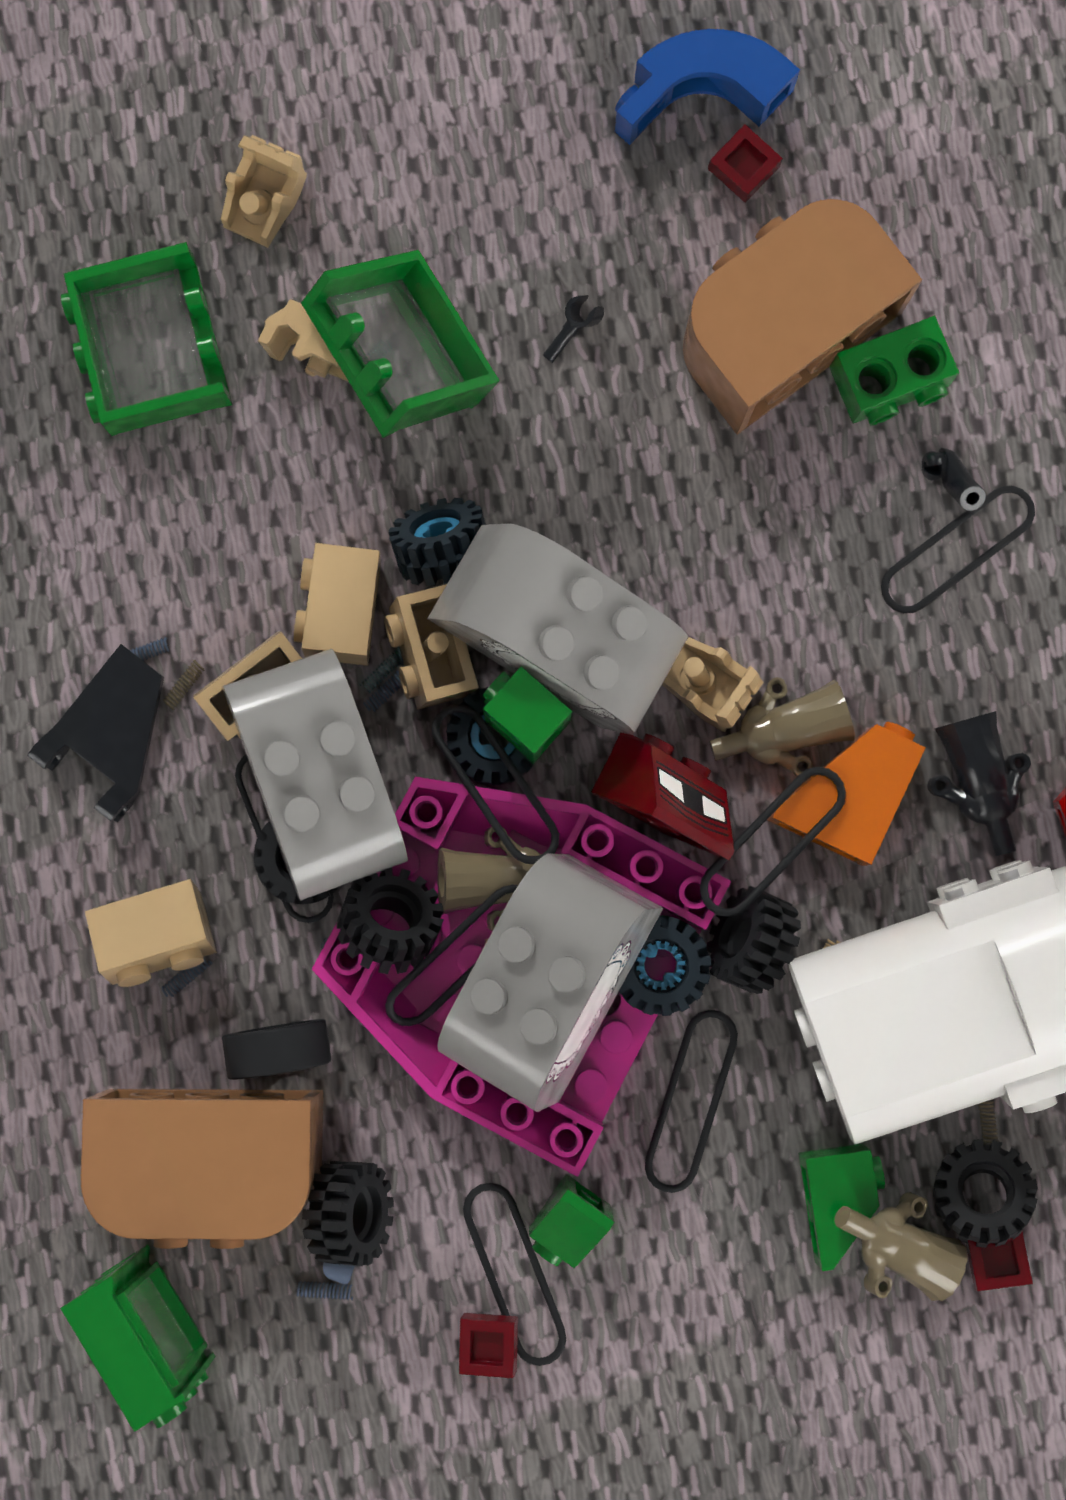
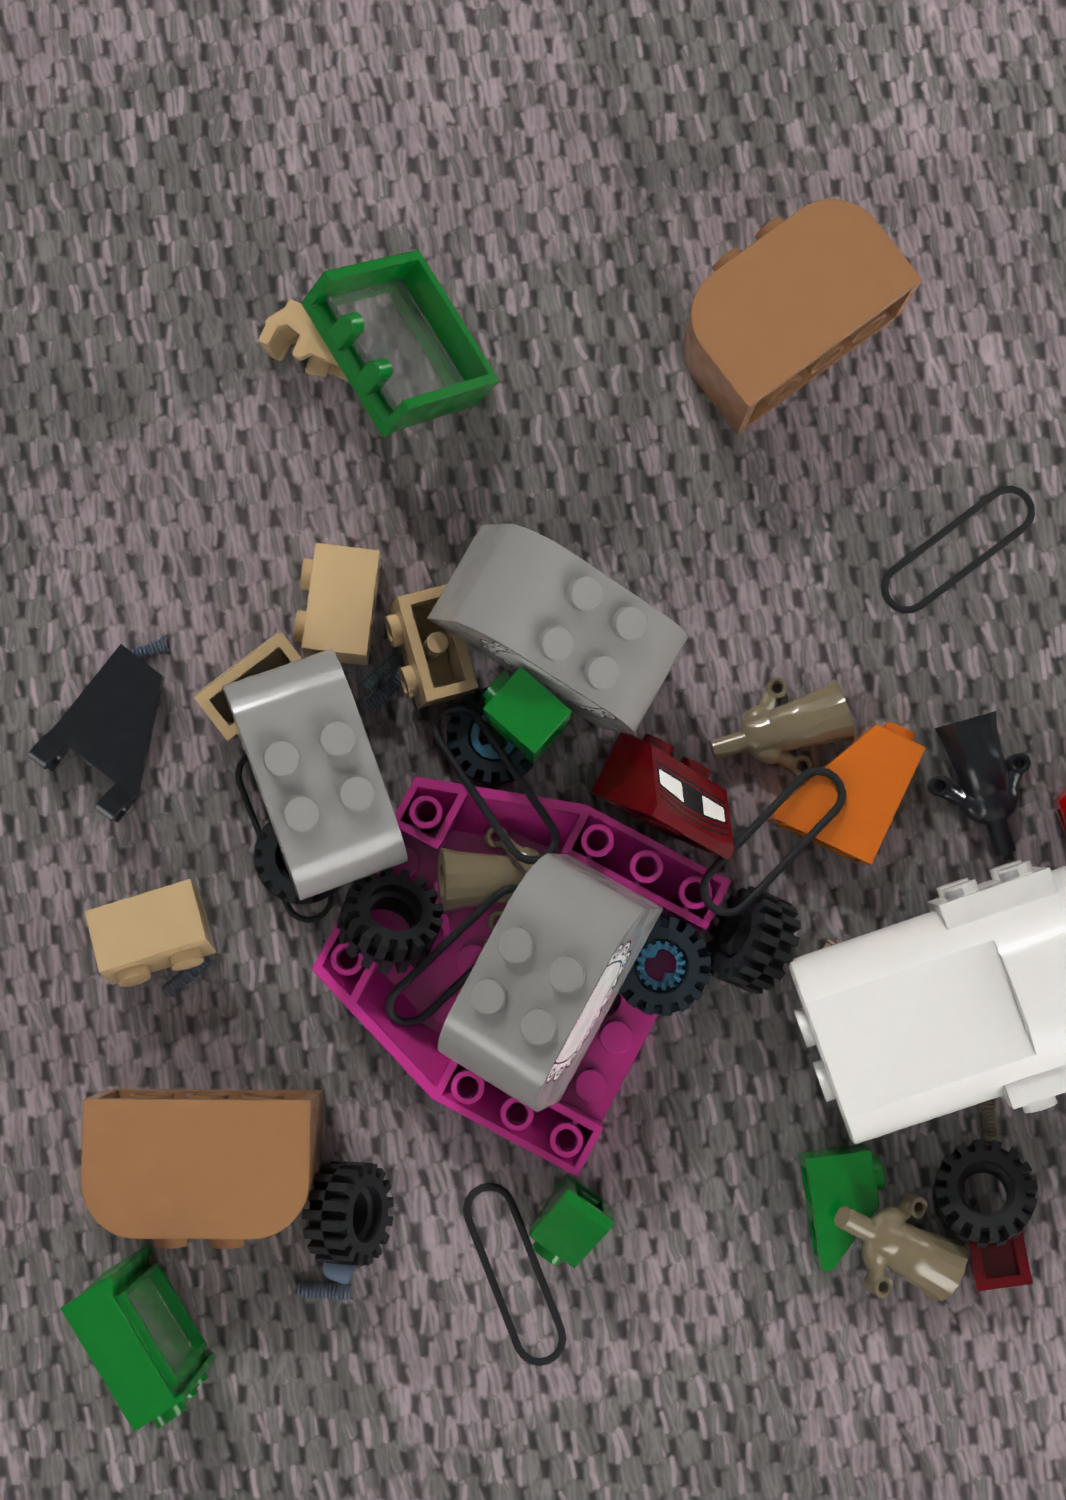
(145, 339): window -> none
(178, 683): dark tan leg -> none
(262, 190): tan hand -> none
(276, 1049): black tyre -> none
(434, 539): black bush -> none
(488, 1345): dark red plate -> none
(573, 325): black hand -> none
(706, 62): blue arch -> none
(712, 683): tan hand -> none
(712, 1109): black piece -> none
(745, 163): dark red plate -> none
(887, 361): green brick -> none
(954, 477): black arm -> none

